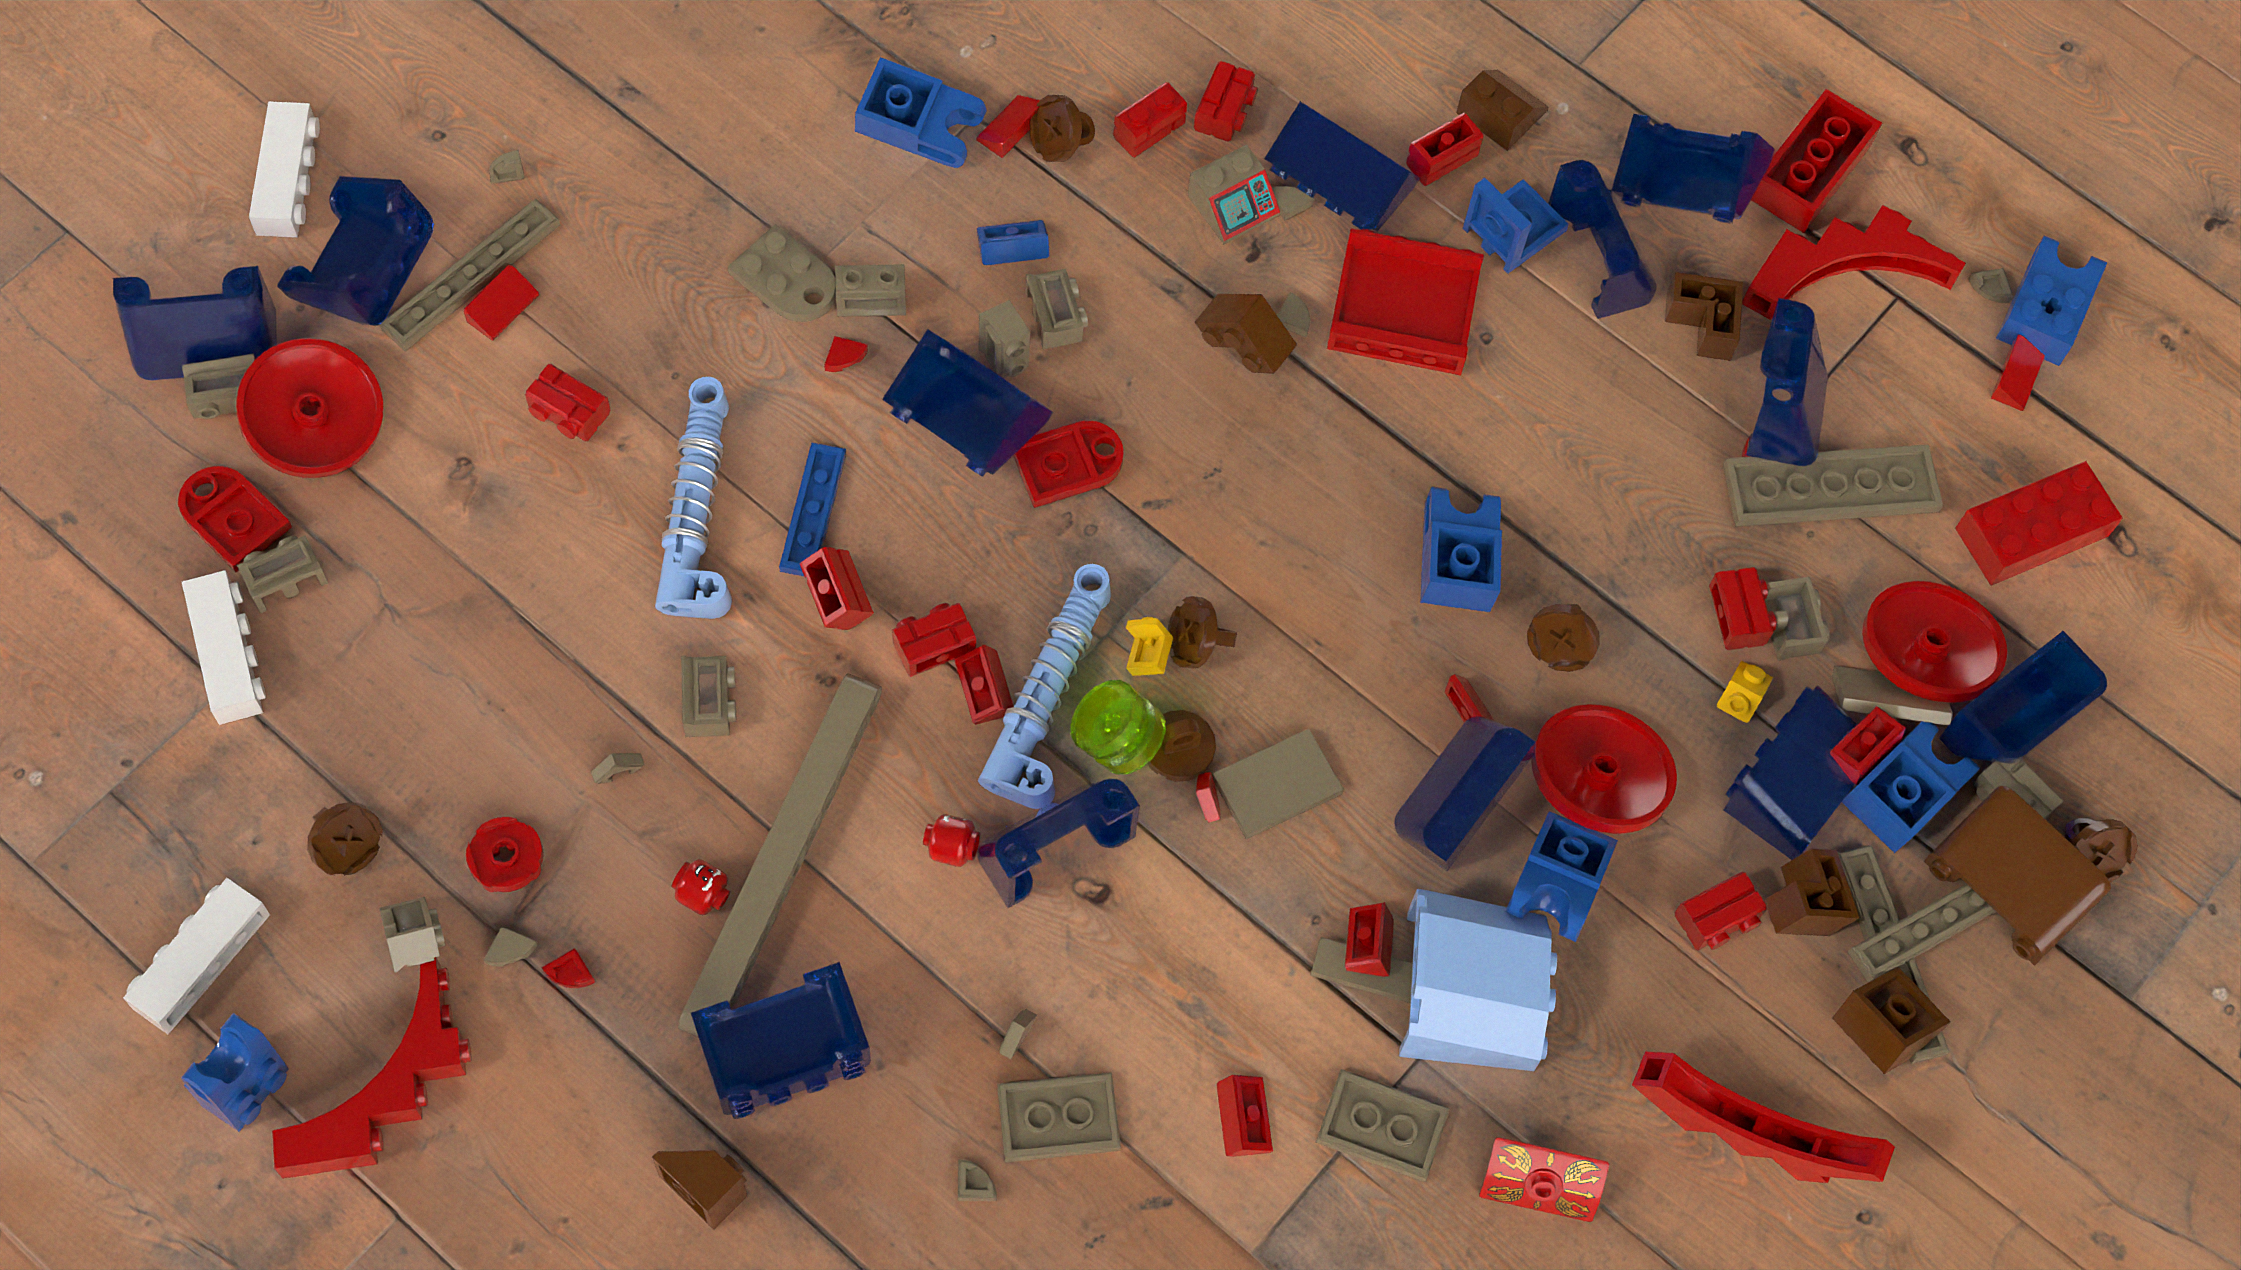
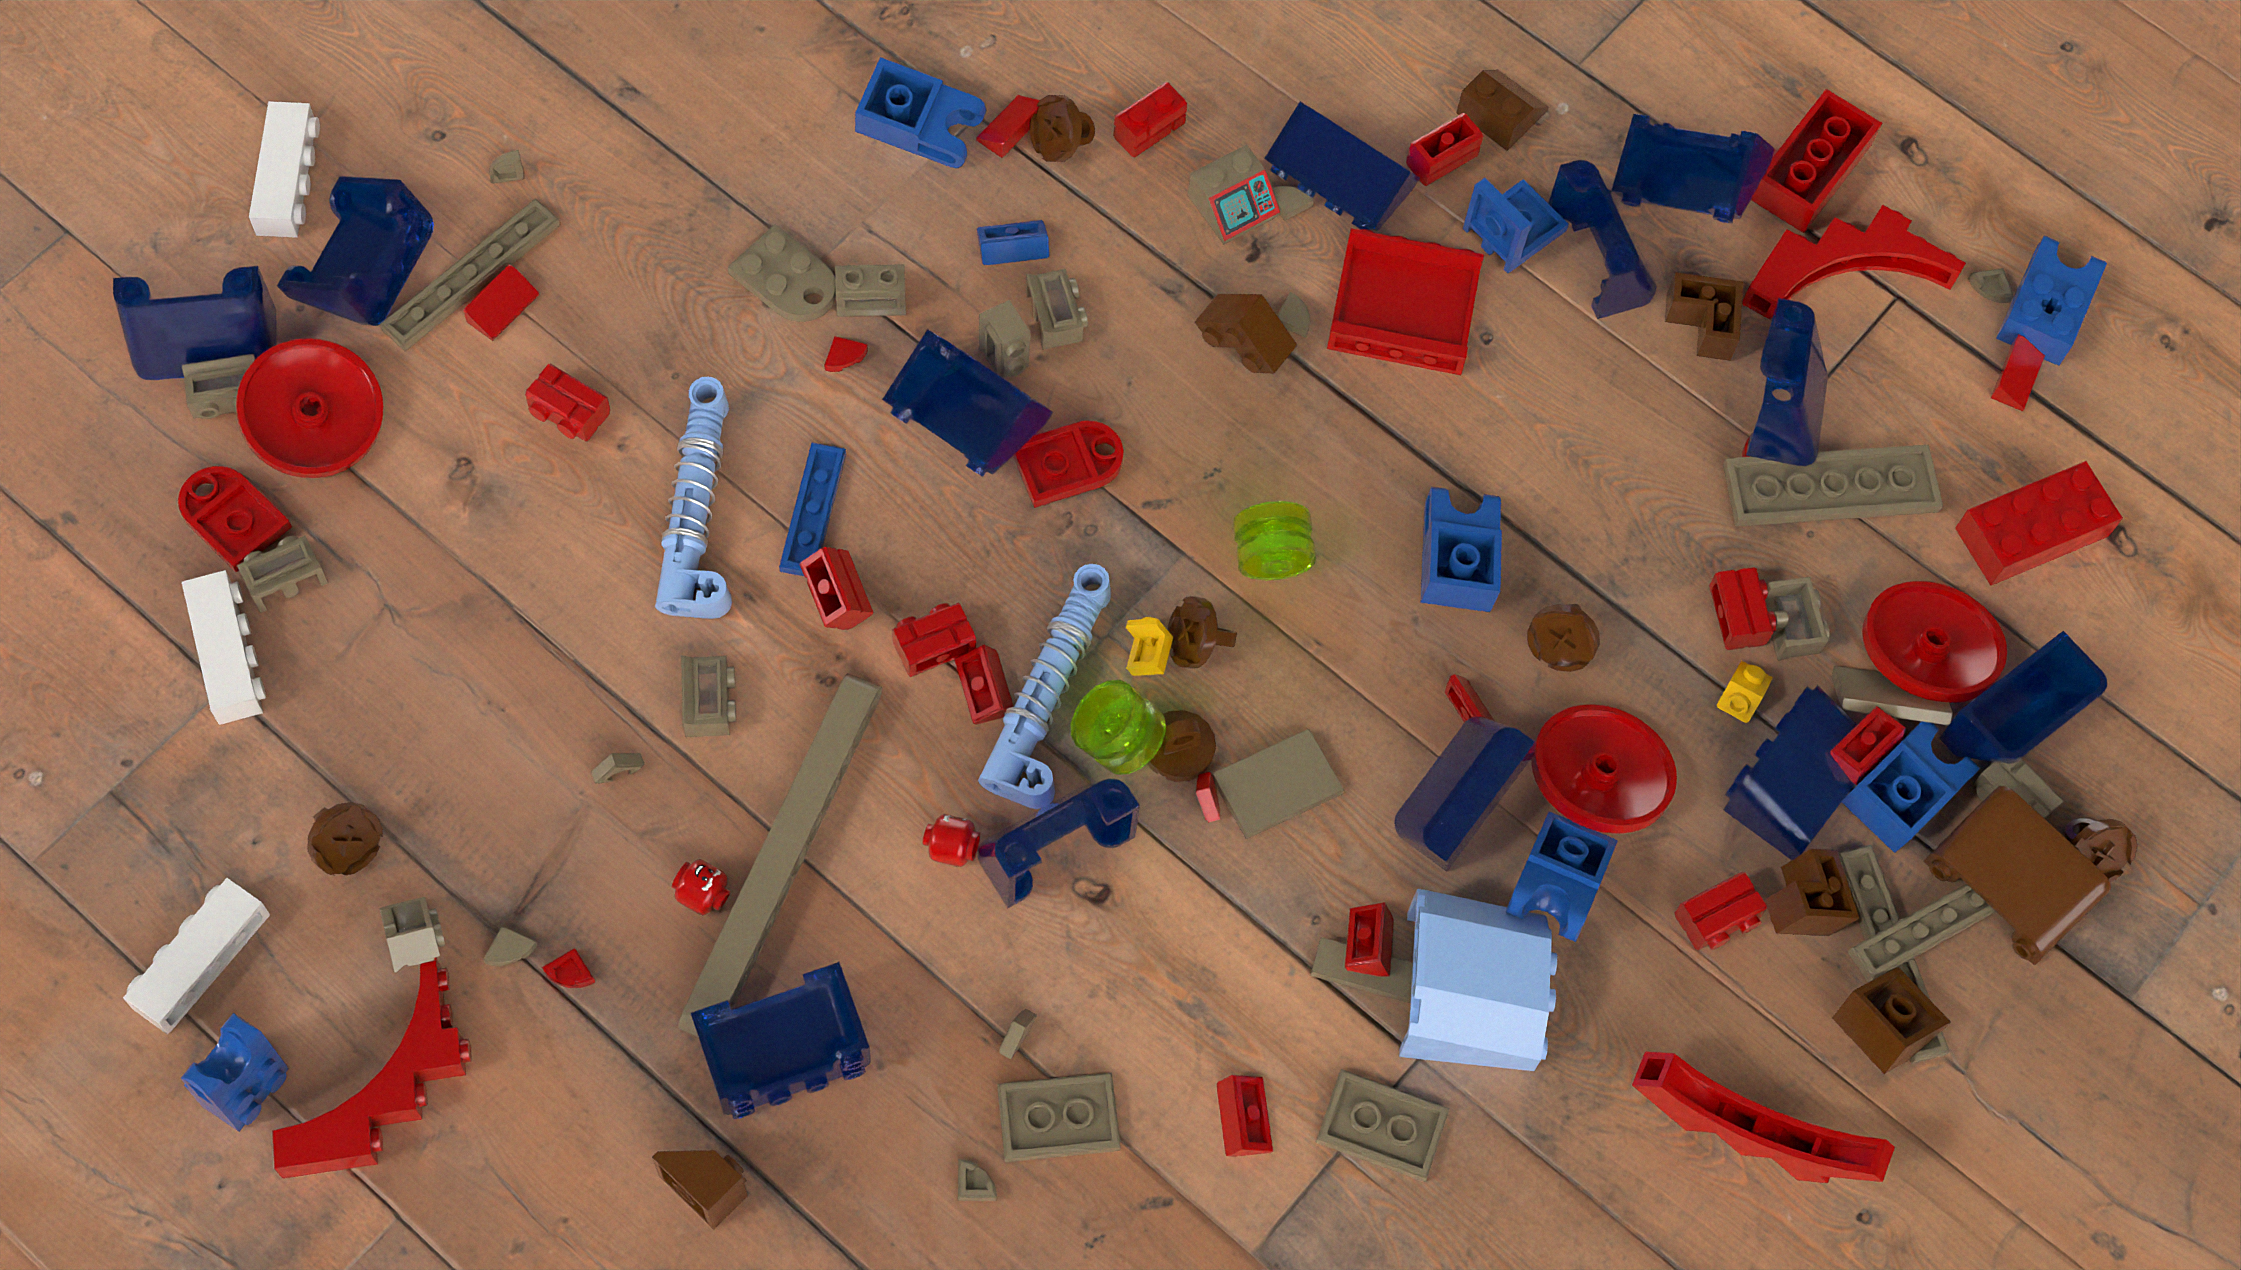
(500, 875): red plate -> none
(1225, 100): red brick -> none
(1274, 540): none -> clear neon green wheel
(1544, 1179): shield -> none

